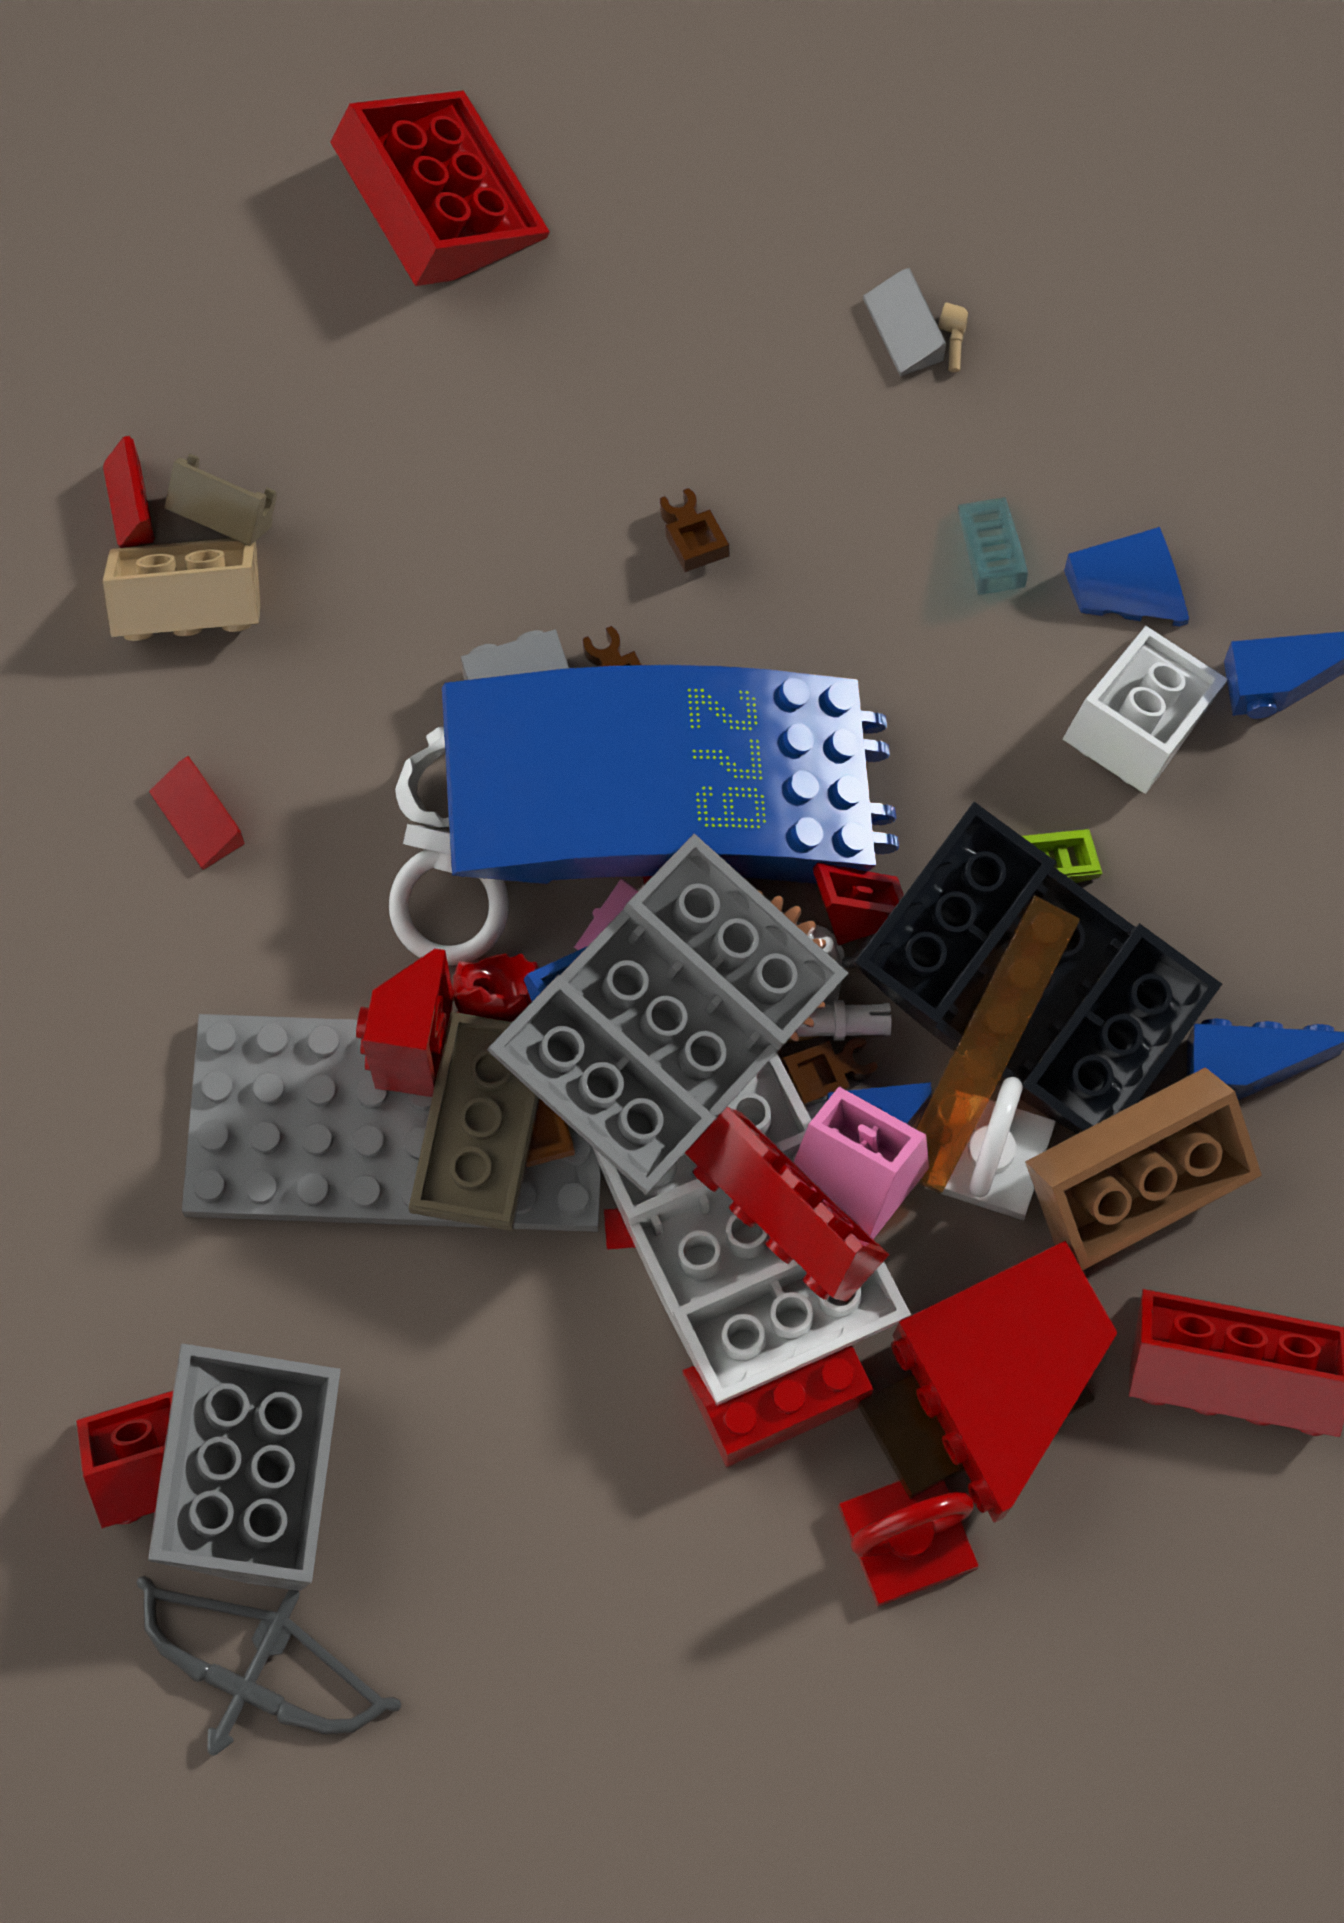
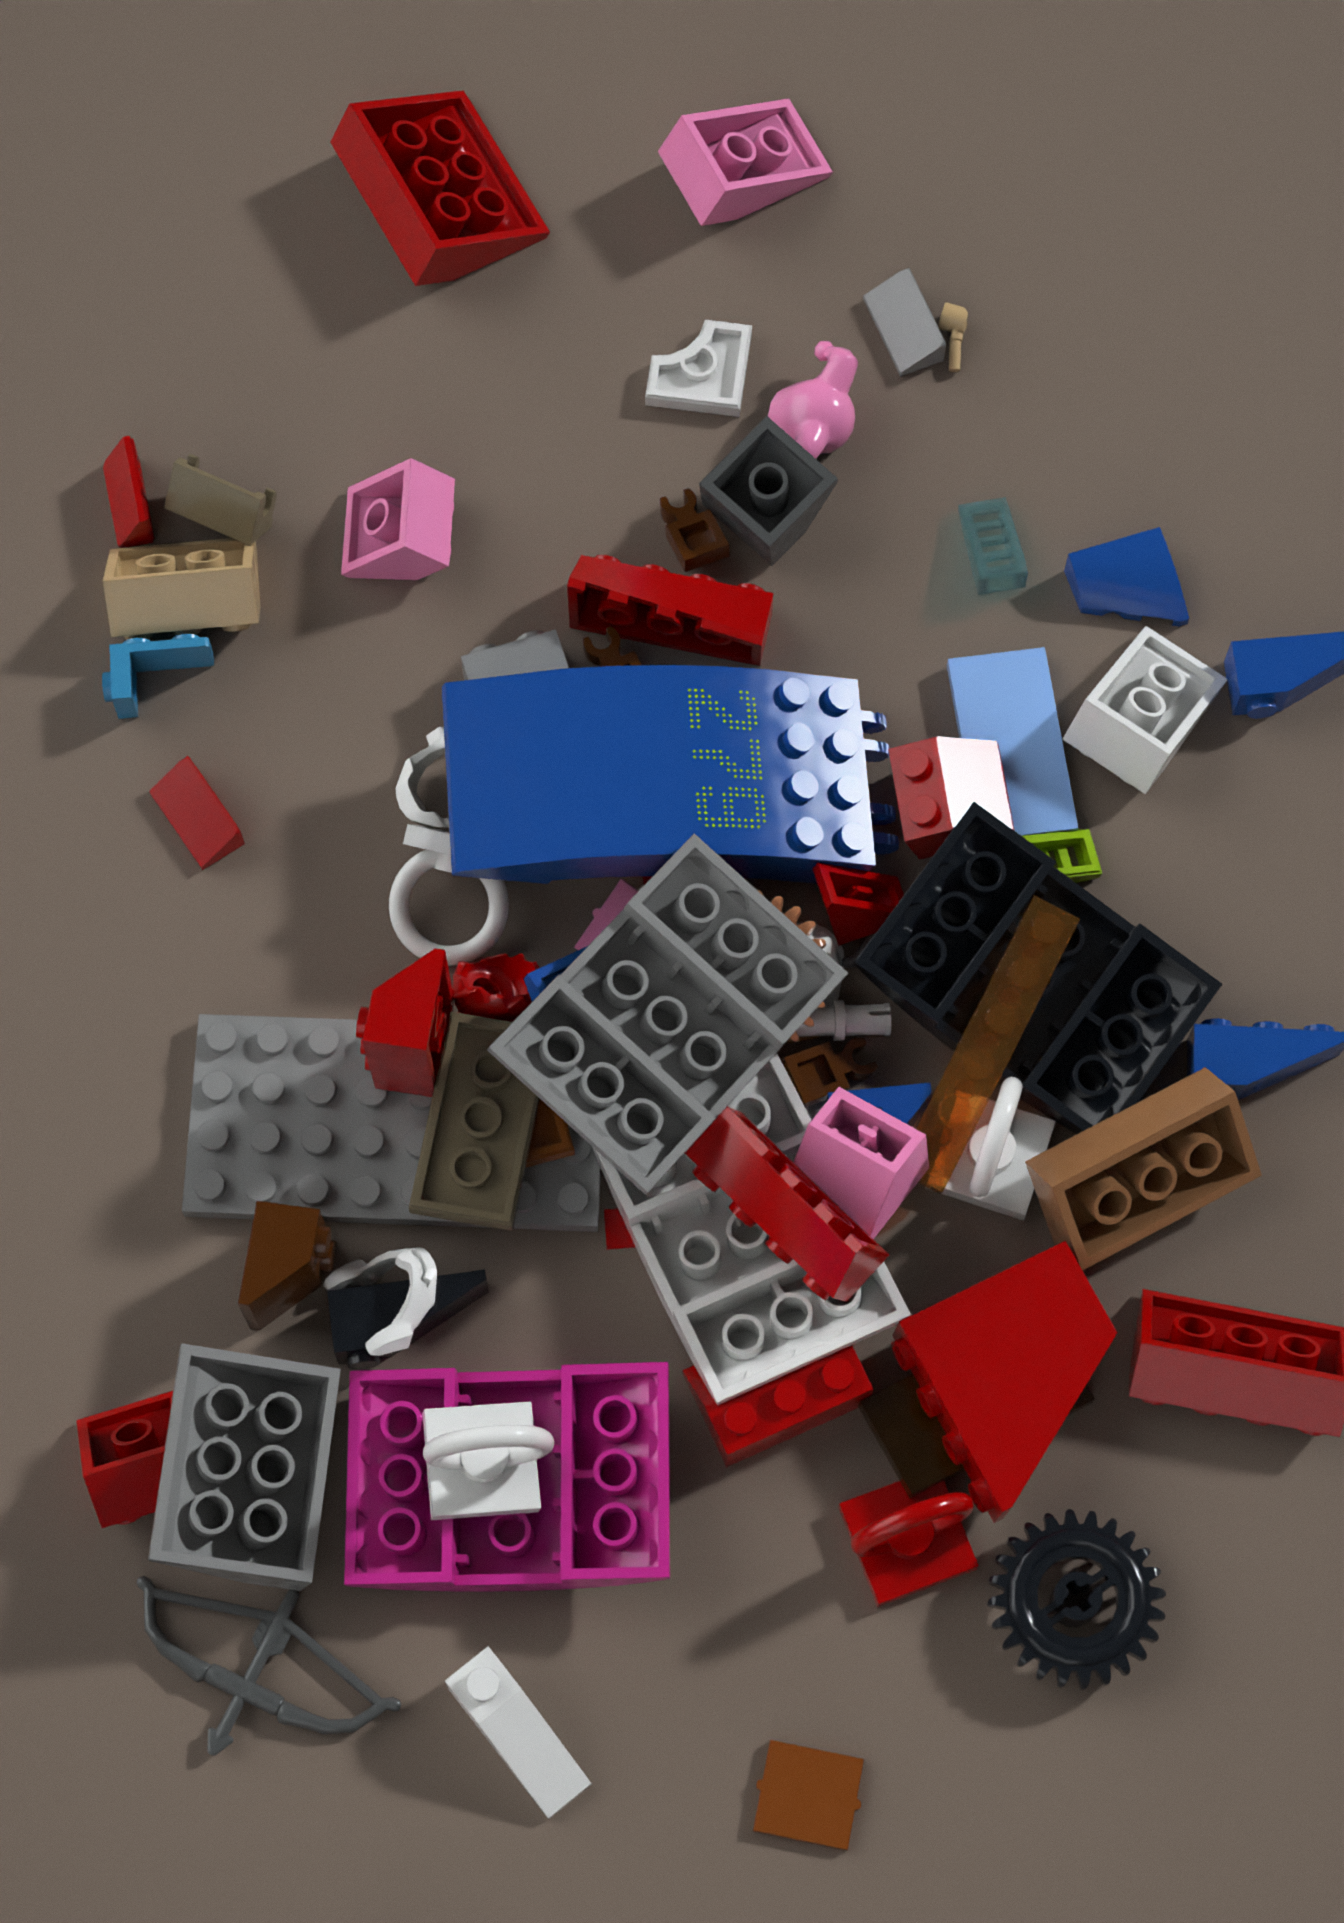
(145, 655): none -> dark azure bracket
(283, 1260): none -> reddish brown slope
(365, 1310): none -> black slope
(399, 523): none -> bright pink slope
(418, 1301): none -> white helmet
(483, 1460): none -> white tile
(517, 1732): none -> white slope
(598, 1487): none -> dark pink slope
(670, 608): none -> red wedge
(705, 374): none -> white tile
(741, 159): none -> bright pink slope
(767, 490): none -> dark grey slope
(808, 1795): none -> dark orange piece
(819, 409): none -> bright pink piece
(939, 783): none -> red slope
(1013, 702): none -> light blue tile
(1033, 1627): none -> black gear

